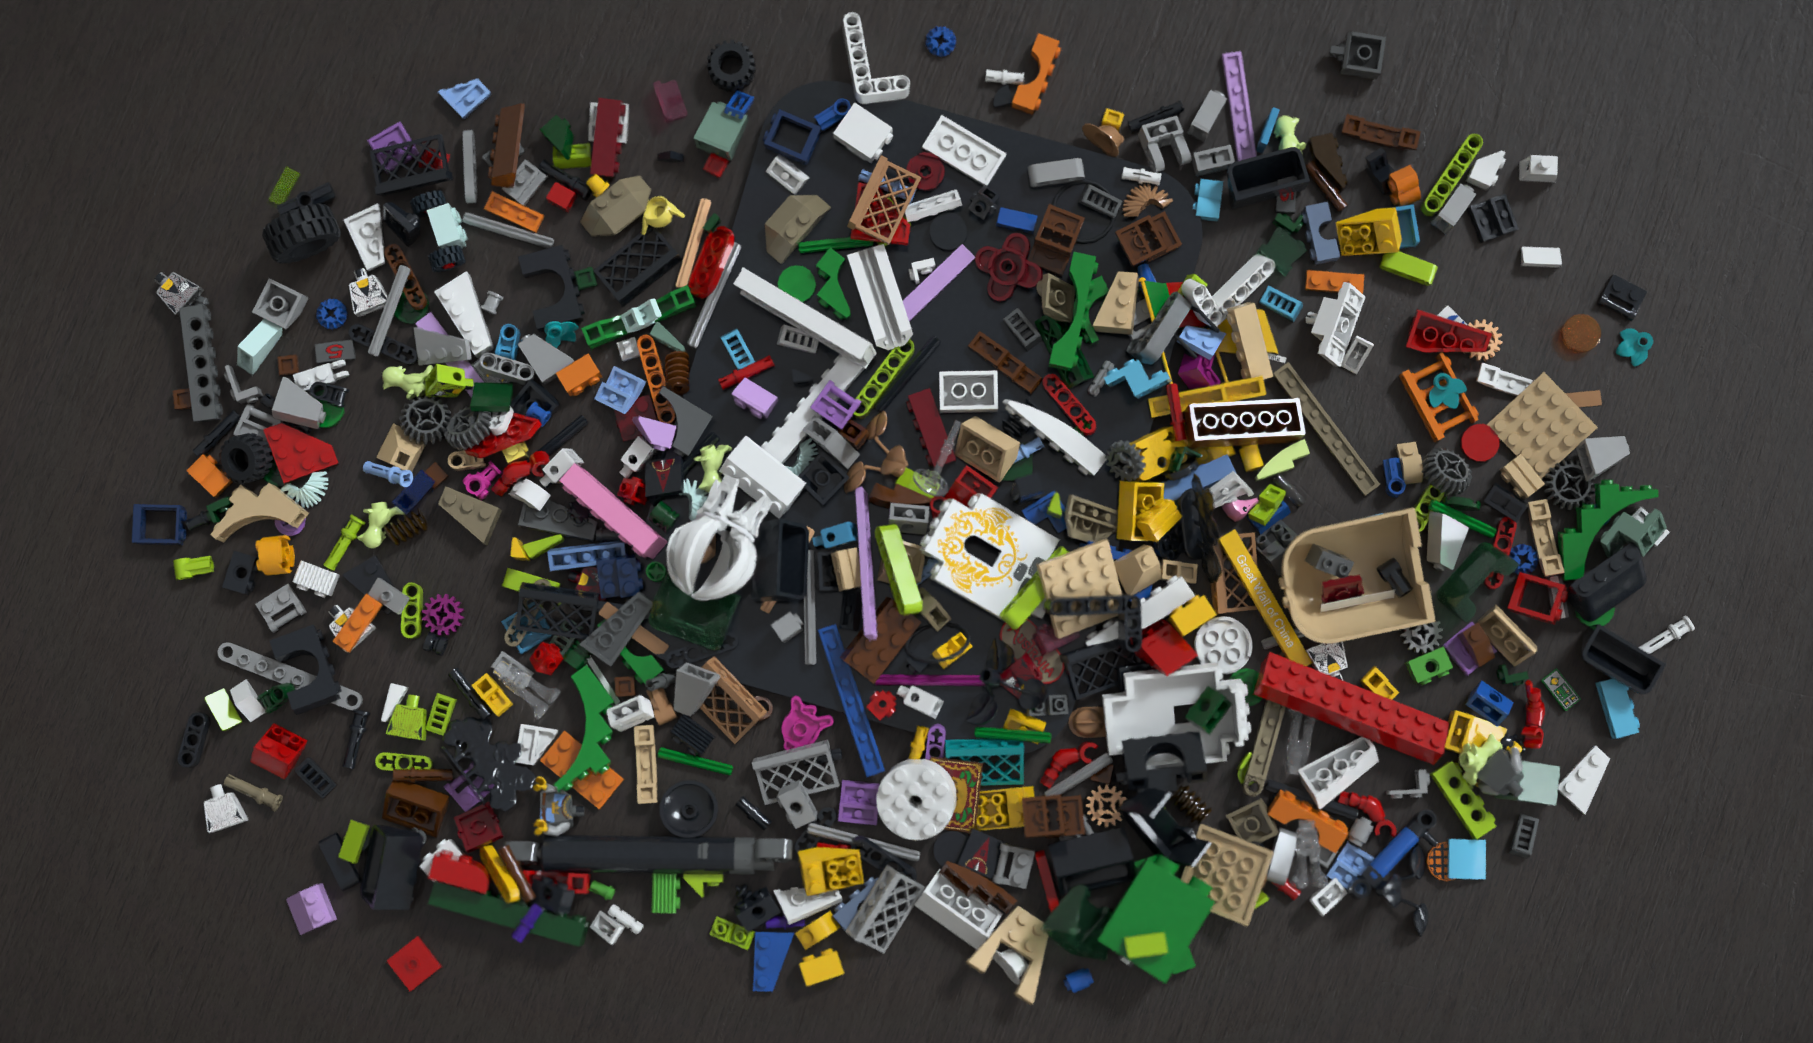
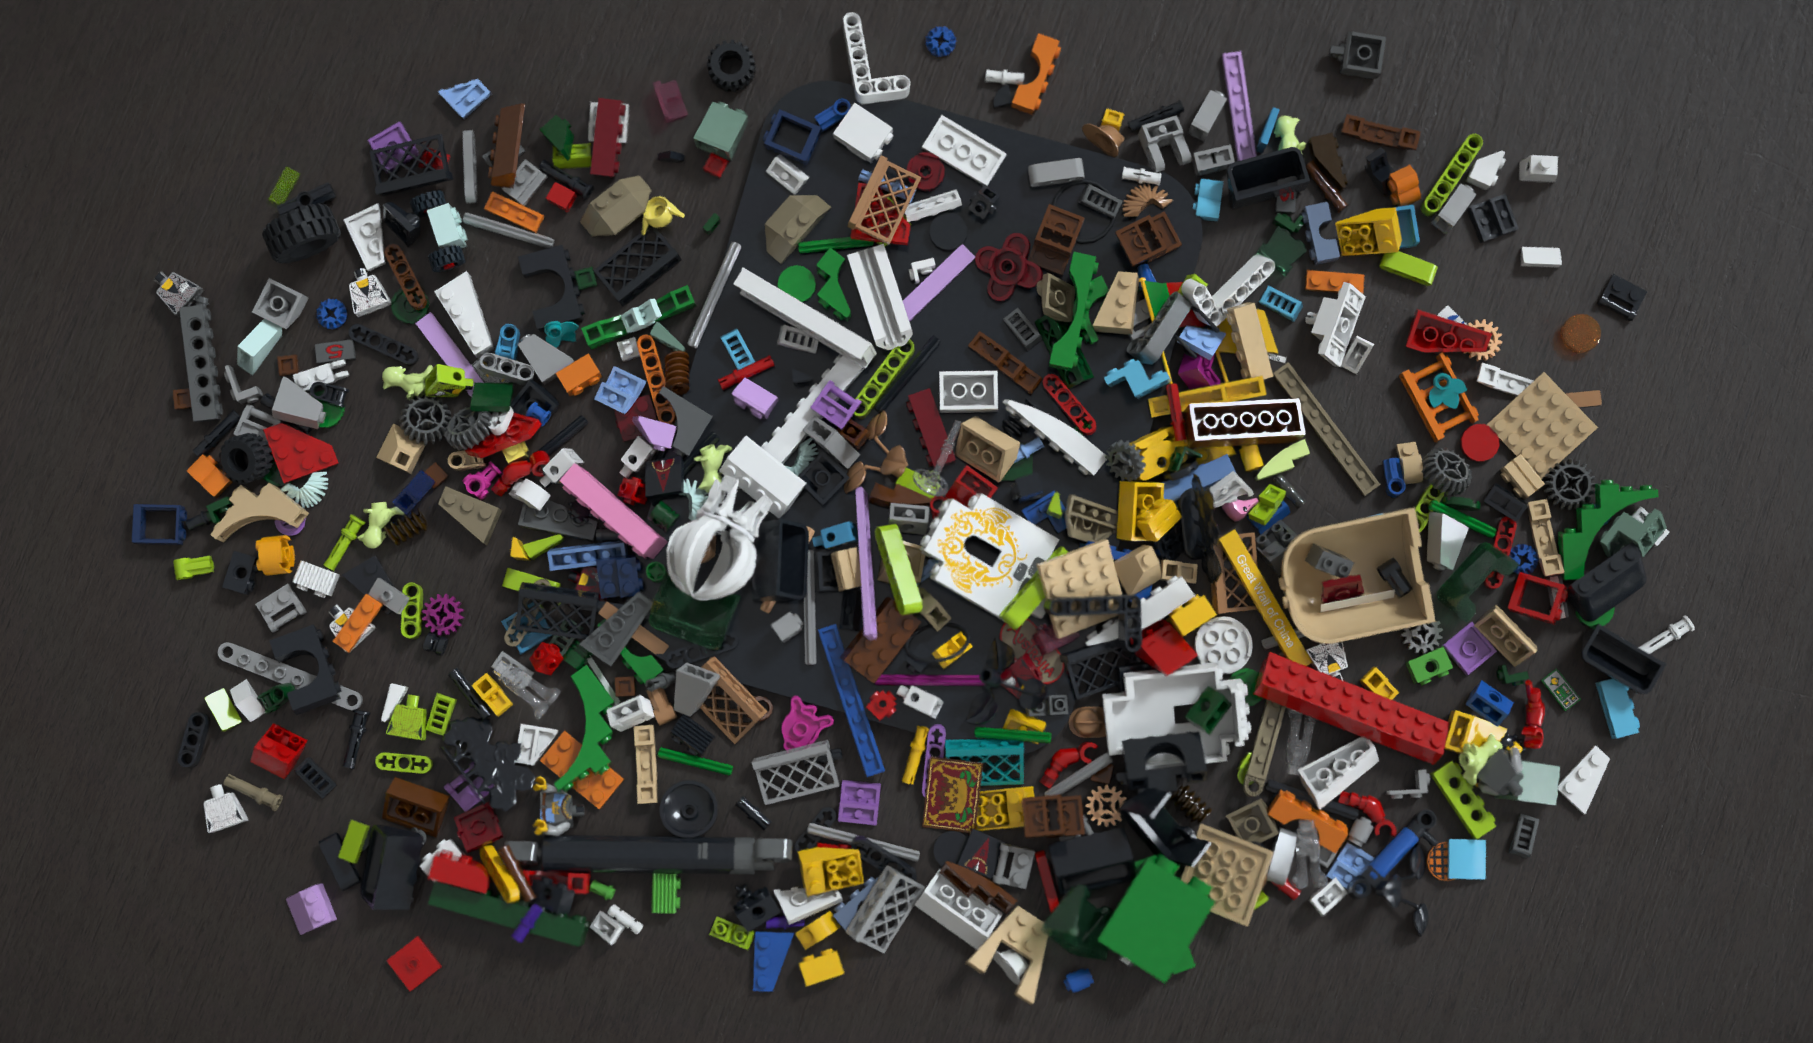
(389, 310): light grey axle -> none
(393, 474): light blue pin -> none
(422, 774): reddish brown pin -> none
(440, 348): light grey wing -> none
(492, 302): light grey bush -> none
(597, 185): yellow piece -> none
(693, 243): light nougat axle -> none
(697, 881): lime slope -> none
(711, 262): red tile -> none
(729, 107): blue tile -> none
(796, 793): light grey brick -> none
(913, 818): white brick -> none
(1016, 220): blue slope -> none
(1099, 380): light grey axle -> none
(1146, 945): lime slope -> none
(1477, 644): reddish brown slope -> none
(1601, 454): light grey slope -> none
(1632, 347): teal plate -> none

